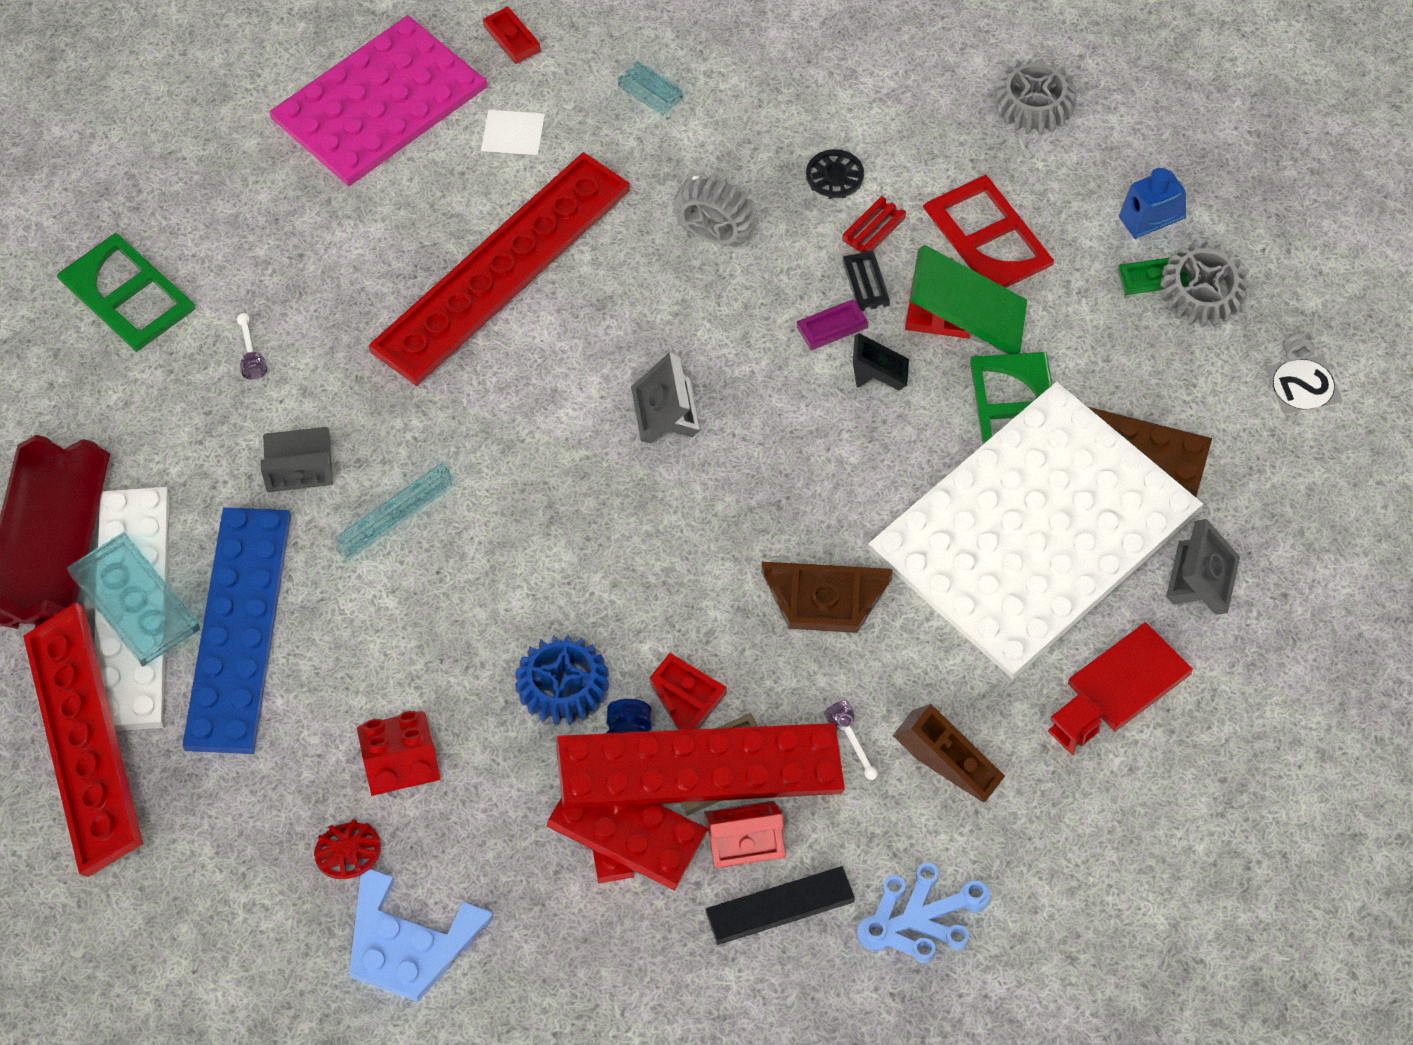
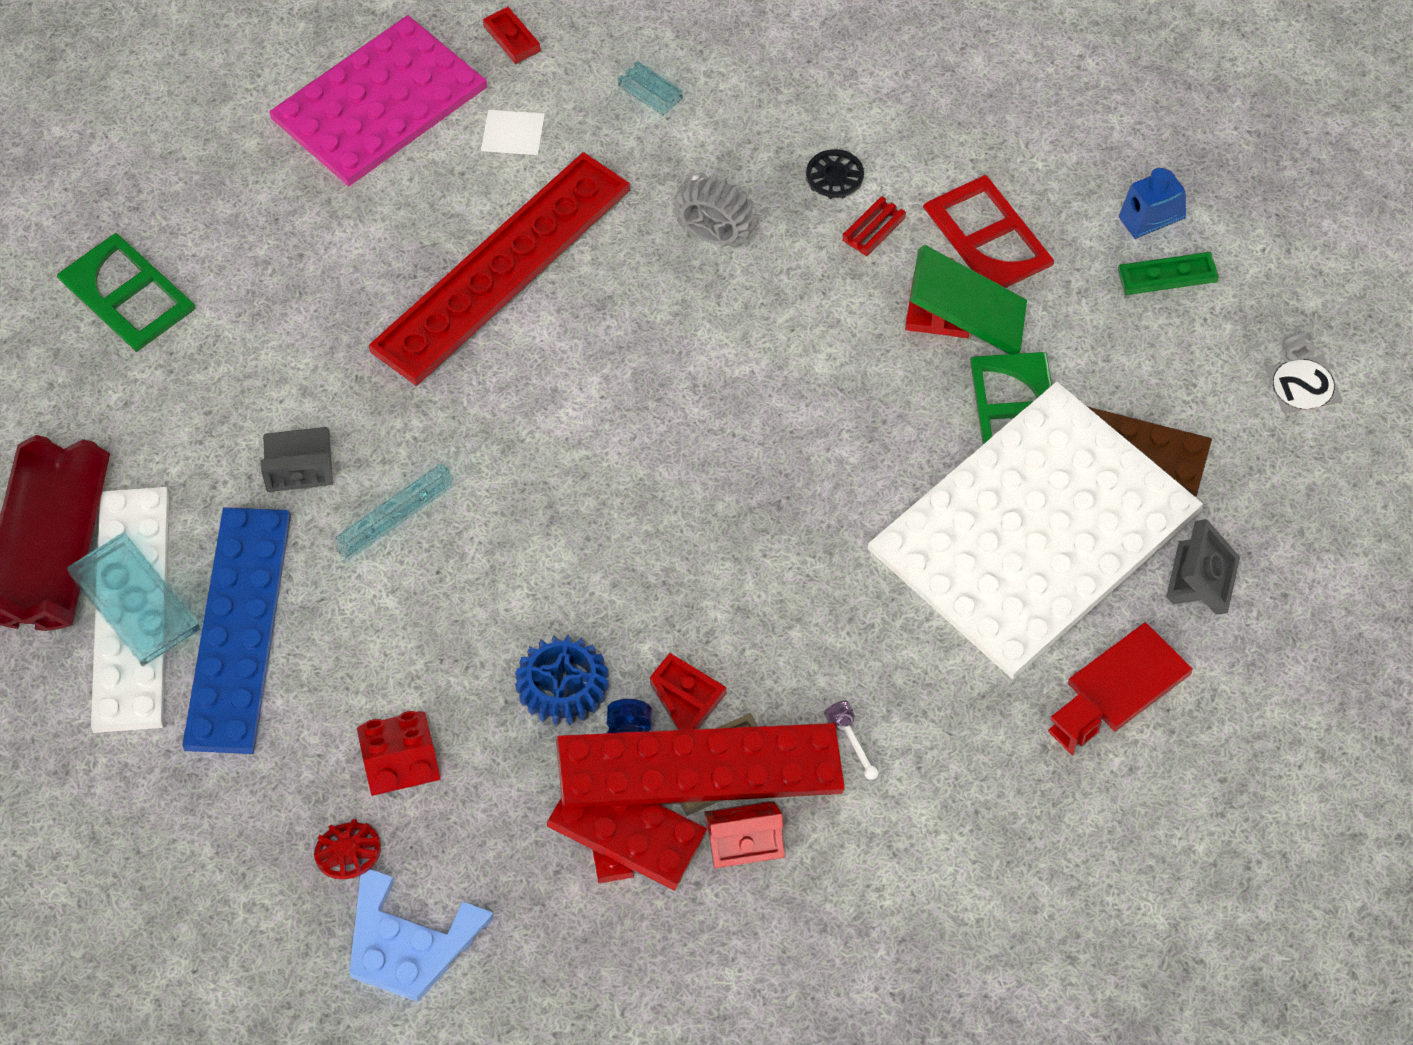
(82, 740): red plate -> none
(252, 363): clear purple hinge -> none
(665, 401): dark grey bracket -> none
(779, 905): black tile -> none
(825, 594): reddish brown wing -> none
(832, 324): magenta tile -> none
(871, 301): black tile -> none
(878, 362): black slope -> none
(919, 917): light blue plant -> none
(948, 752): reddish brown slope -> none
(1035, 103): light grey gear -> none
(1204, 300): light grey gear -> none

